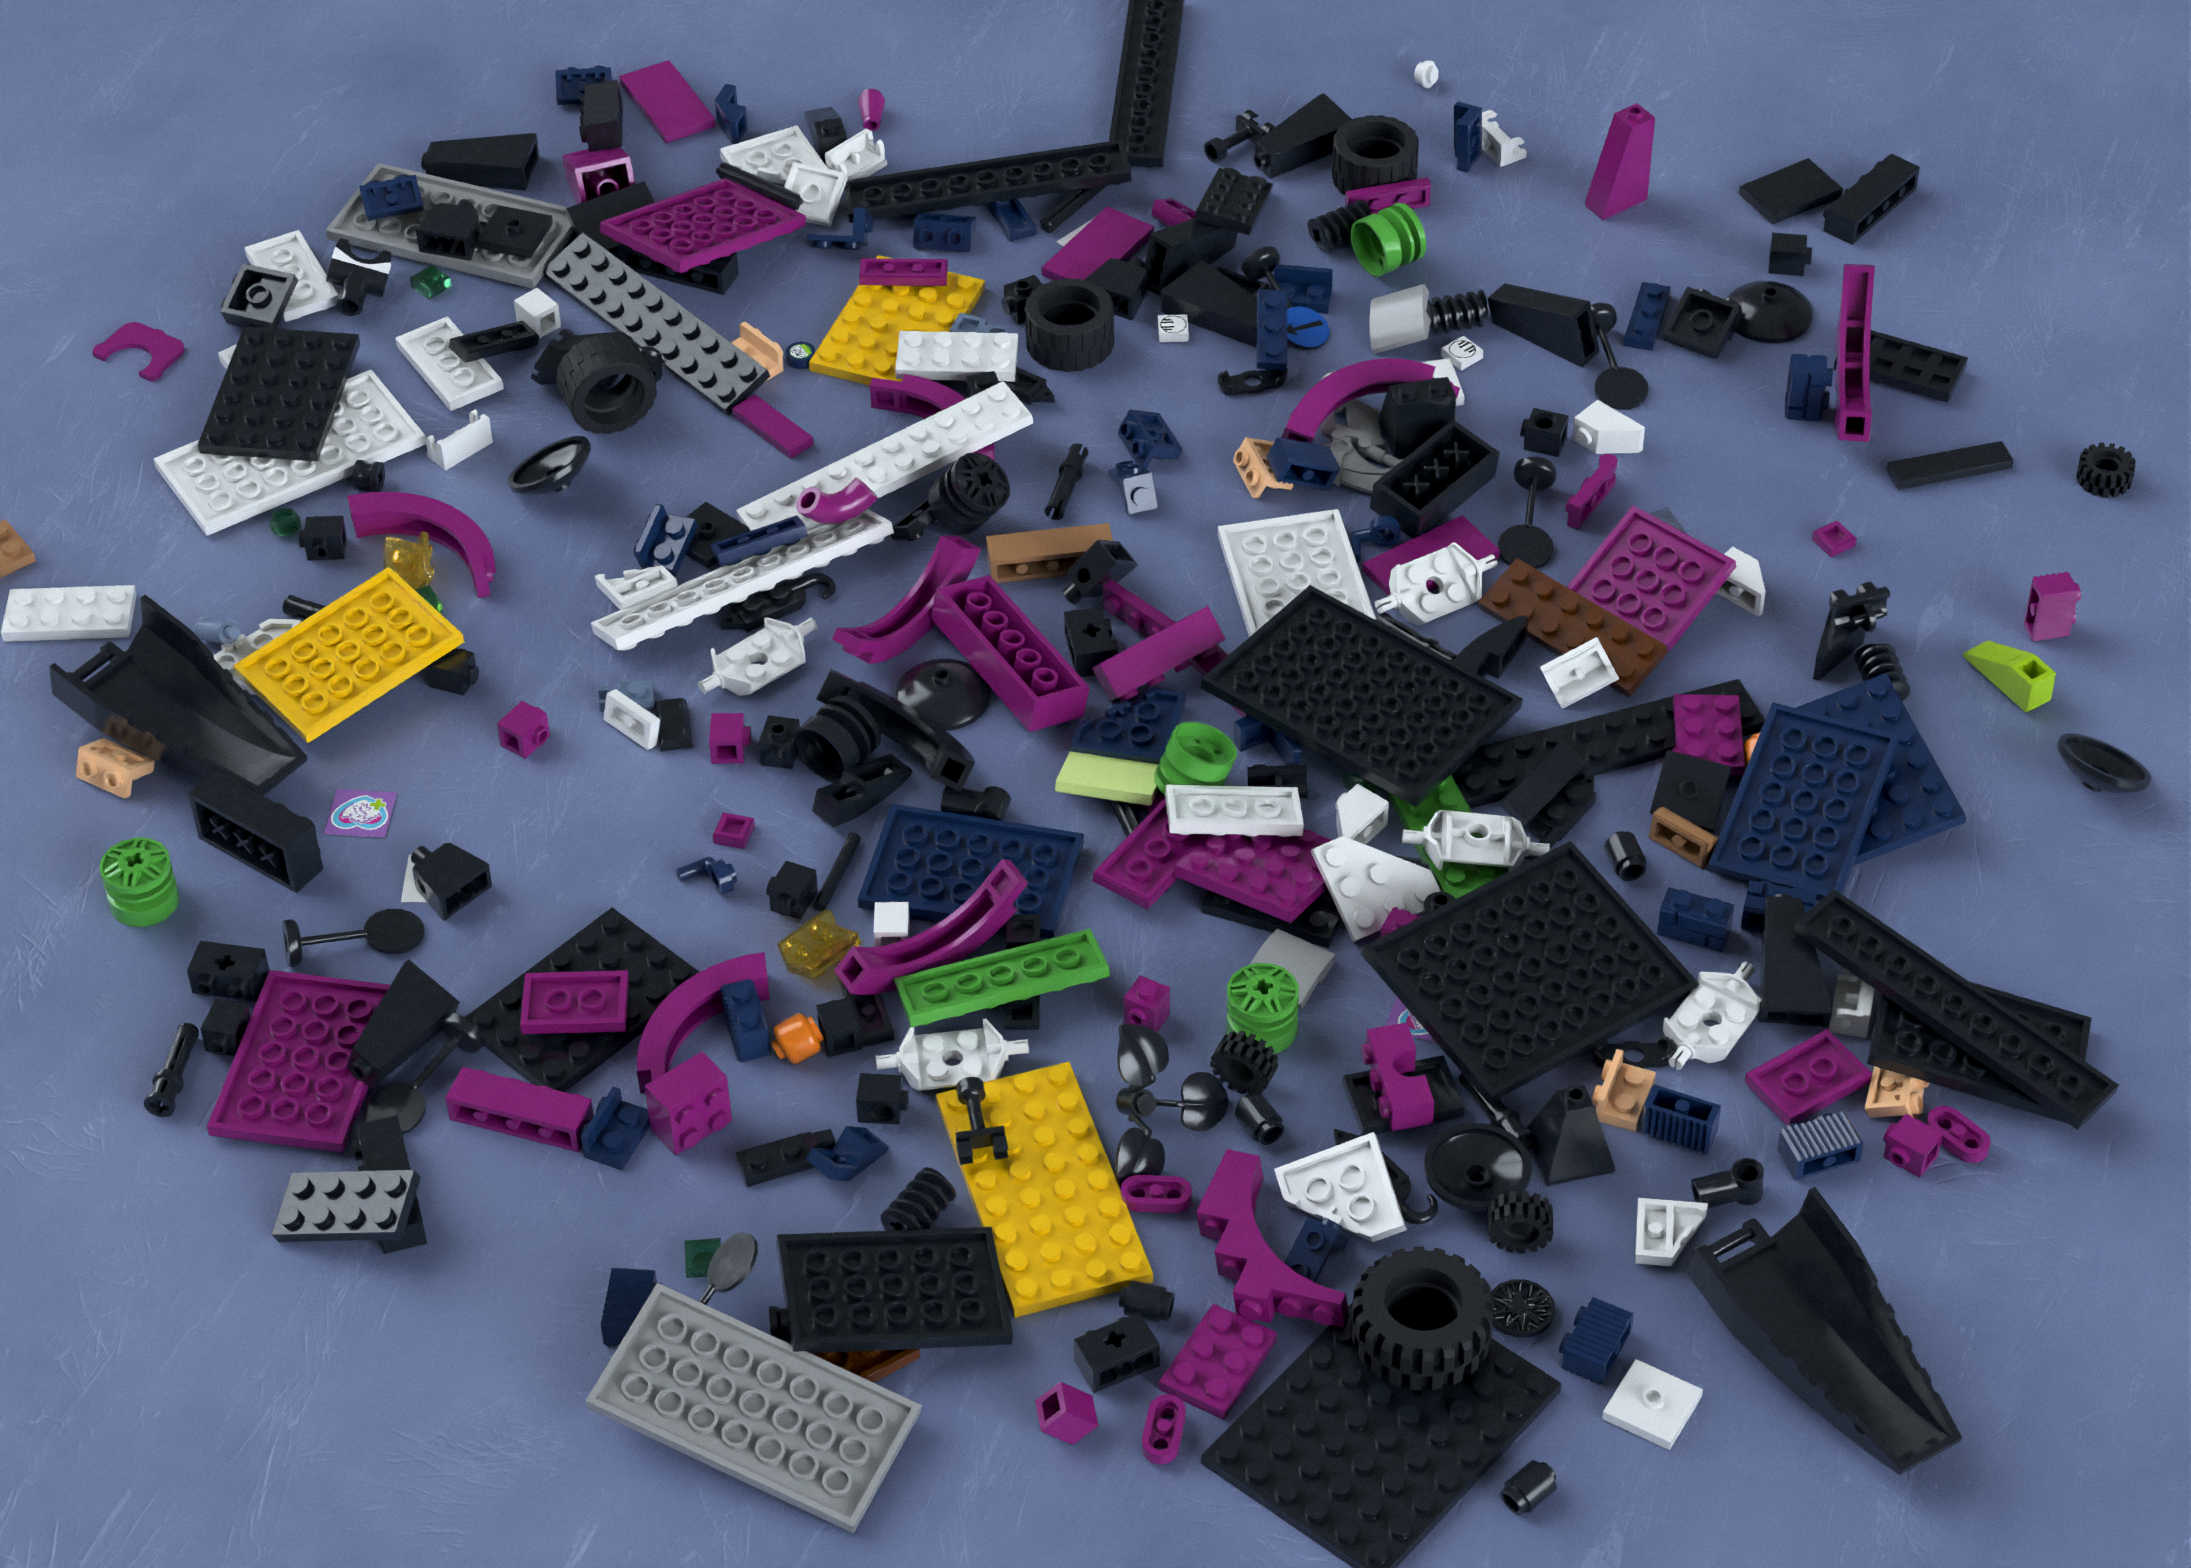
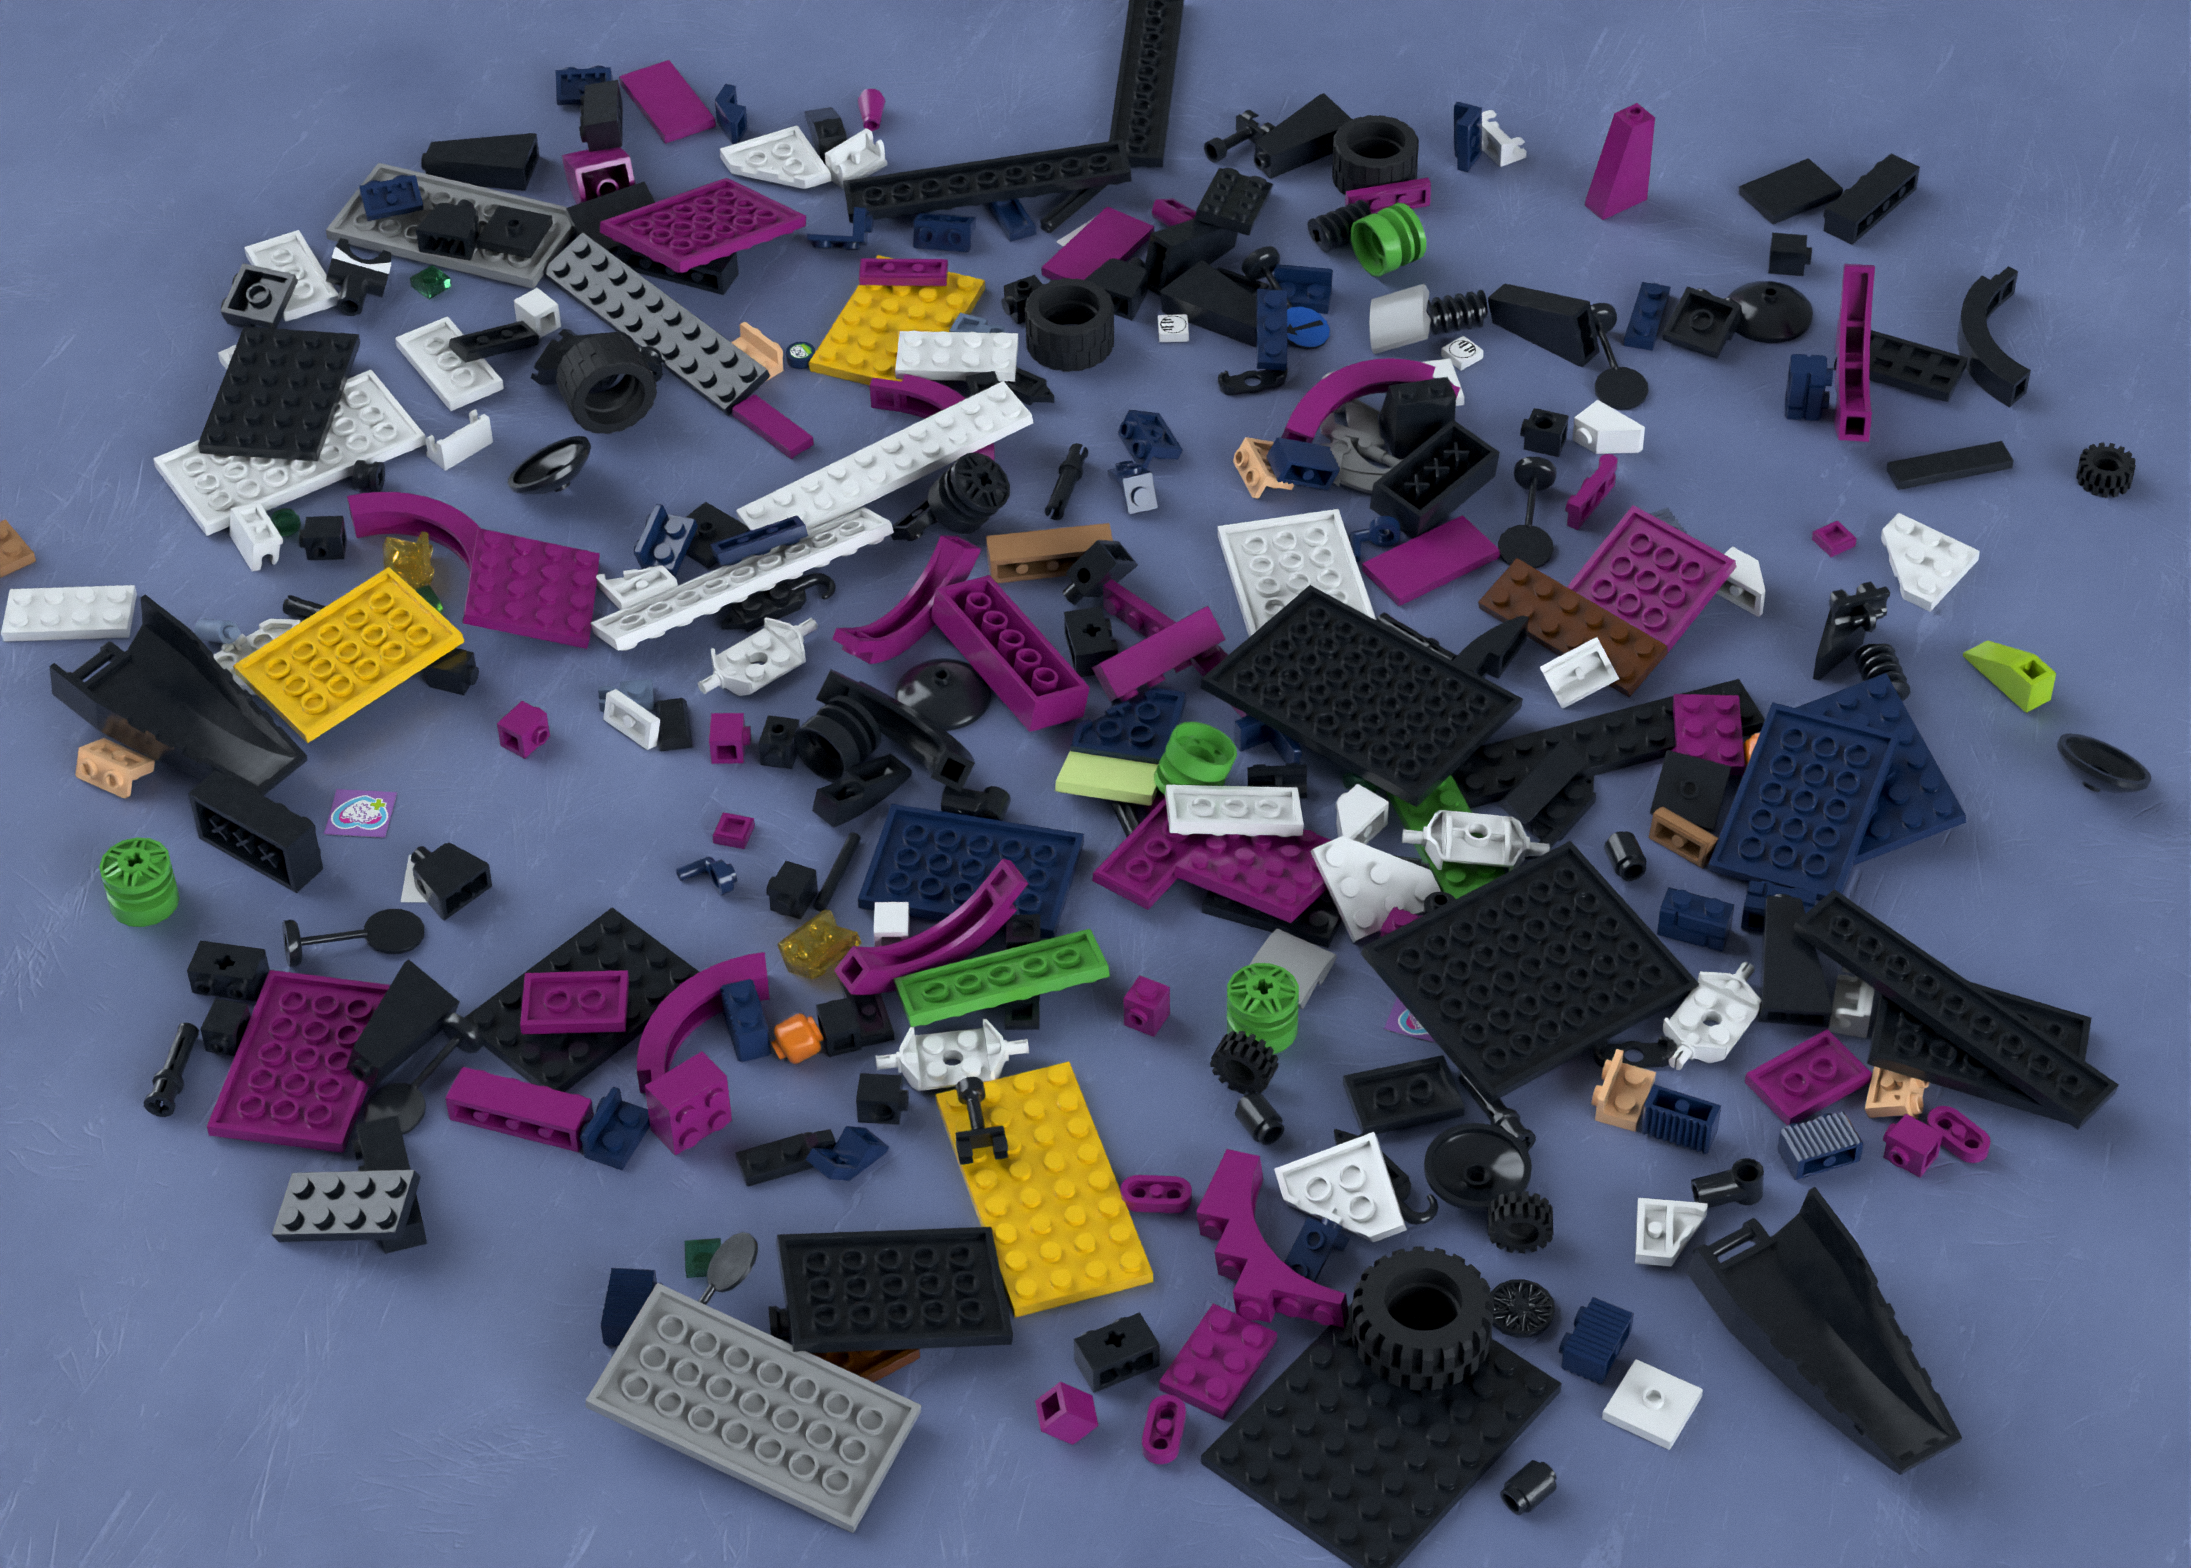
(160, 346): magenta piece -> none
(254, 534): none -> white hinge
(531, 588): none -> magenta plate
(760, 185): black axle -> none
(819, 189): white plate -> none
(838, 506): magenta cylinder -> none
(919, 1202): black piece -> none
(1139, 1058): black plant -> none
(1149, 1299): black brick -> none
(1402, 1099): magenta arch -> none
(1426, 74): white plate -> none
(1453, 571): white plate -> none
(1570, 1138): black slope -> none
(1925, 560): none -> white plate
(1986, 362): none -> black arch
(2051, 606): magenta brick -> none

